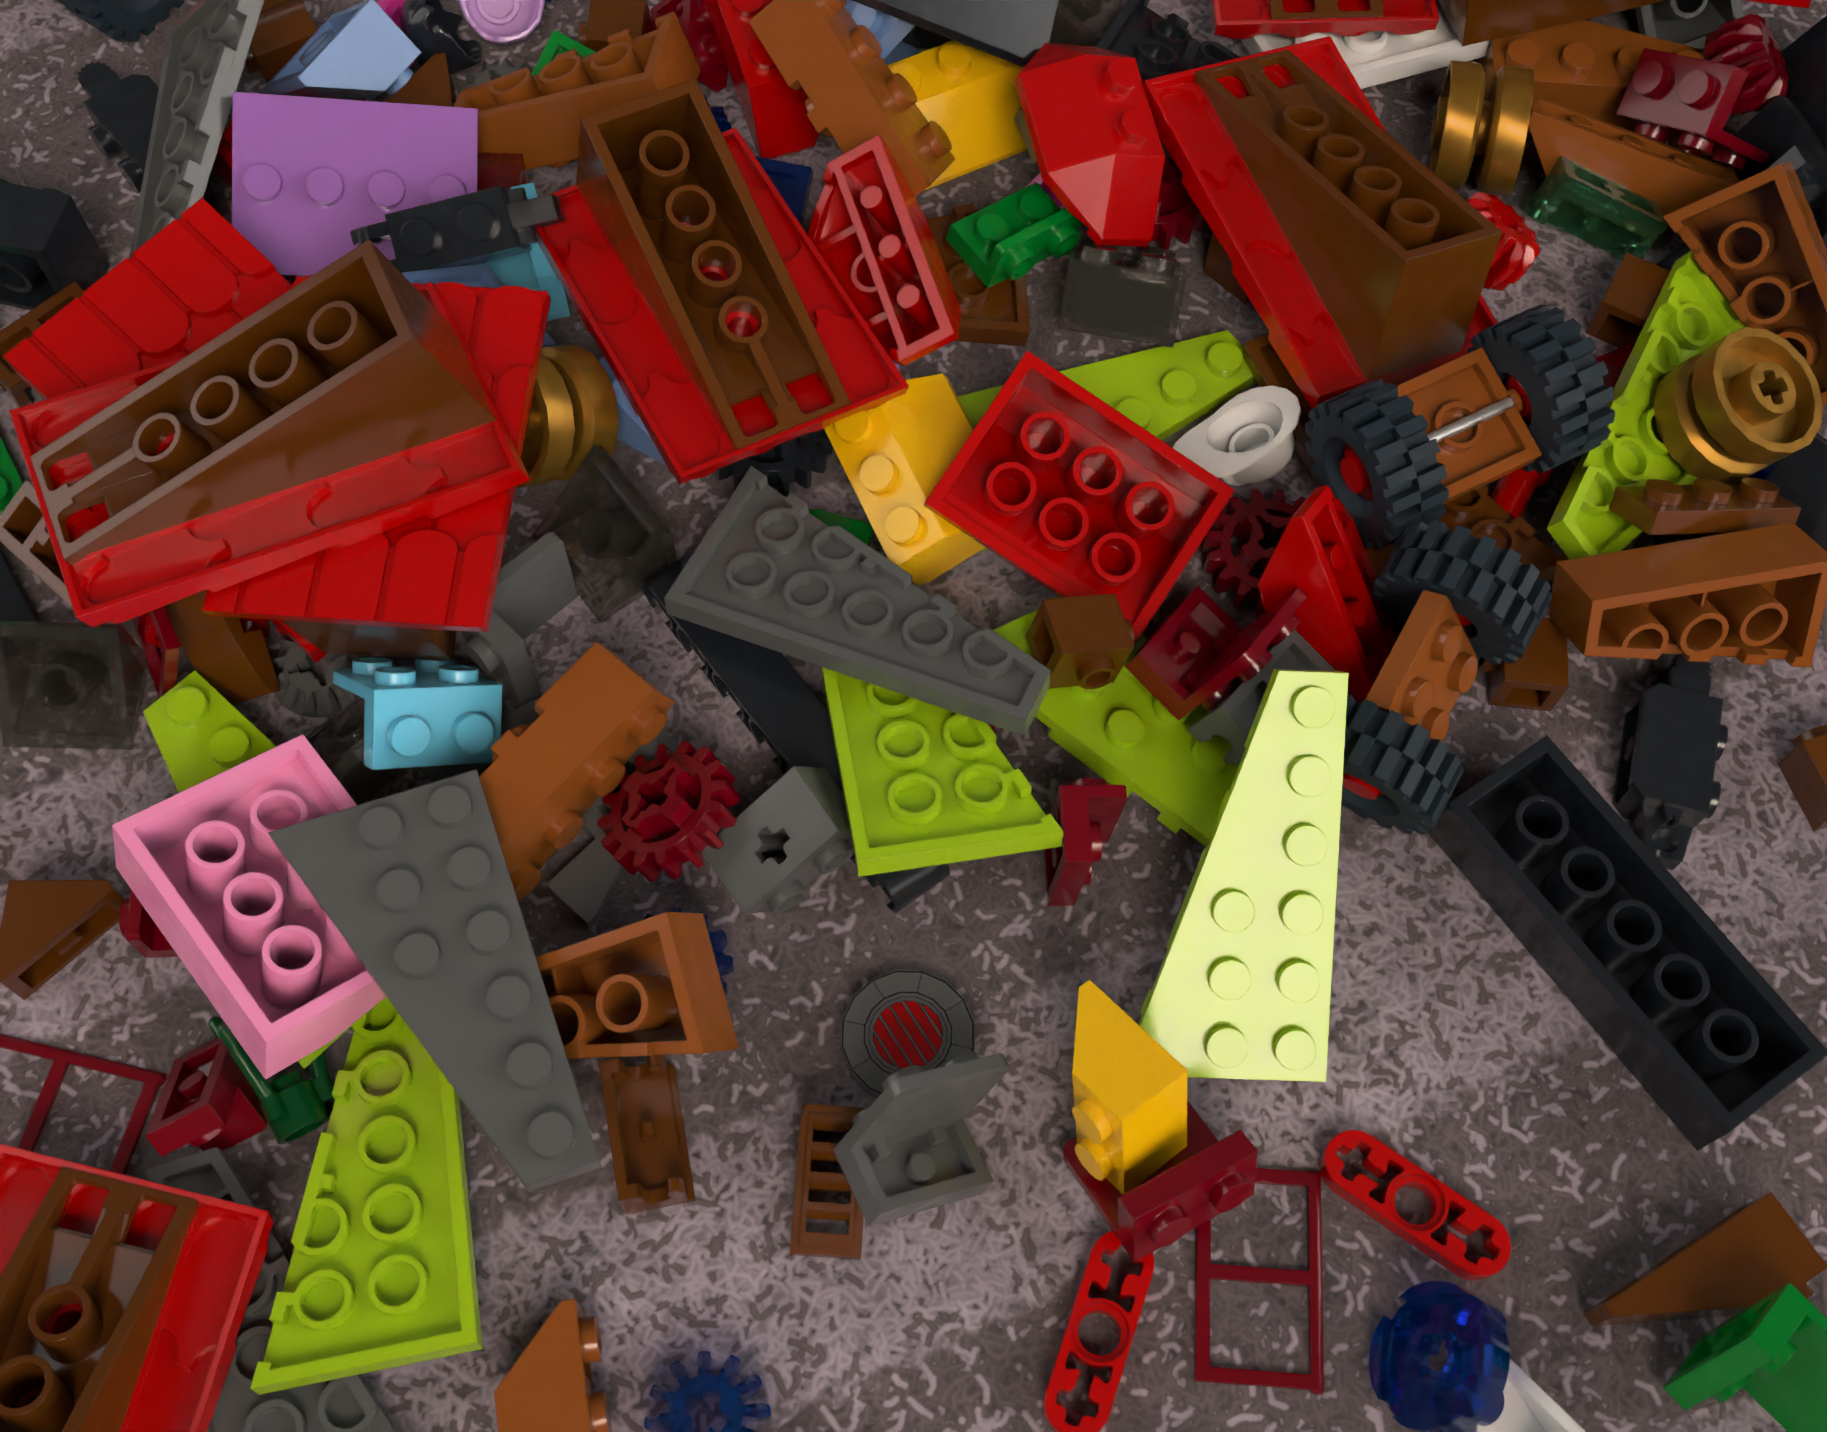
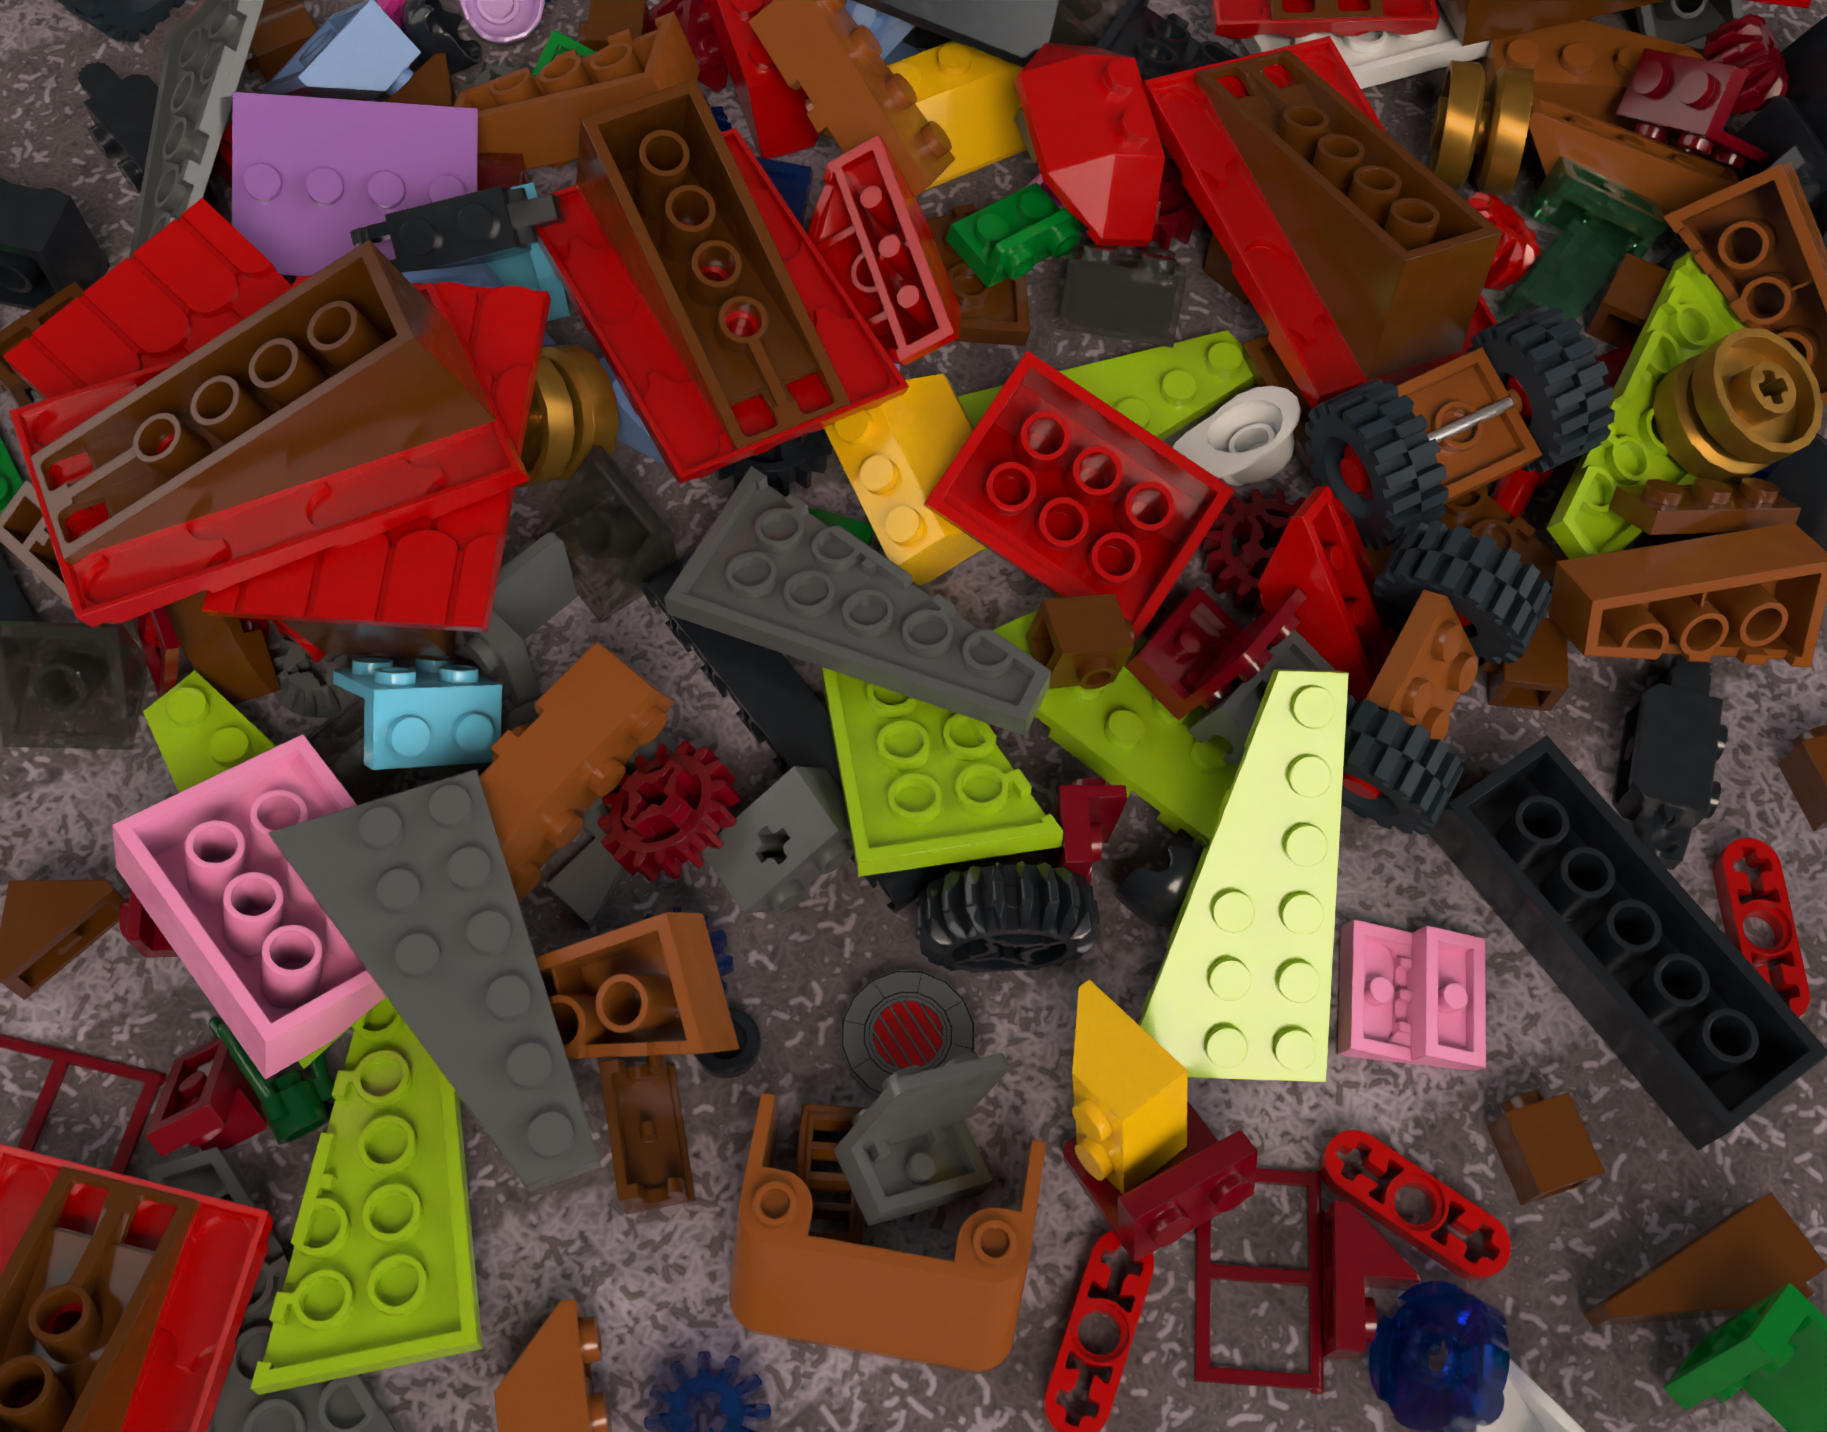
(735, 1062): none -> black tile
(871, 1296): none -> dark orange windscreen
(1006, 918): none -> black gear
(1159, 895): none -> black hair
(1351, 1261): none -> dark red slope
(1412, 996): none -> bright pink slope
(1544, 1146): none -> reddish brown brick
(1565, 274): none -> clear green hinge
(1775, 911): none -> red beam

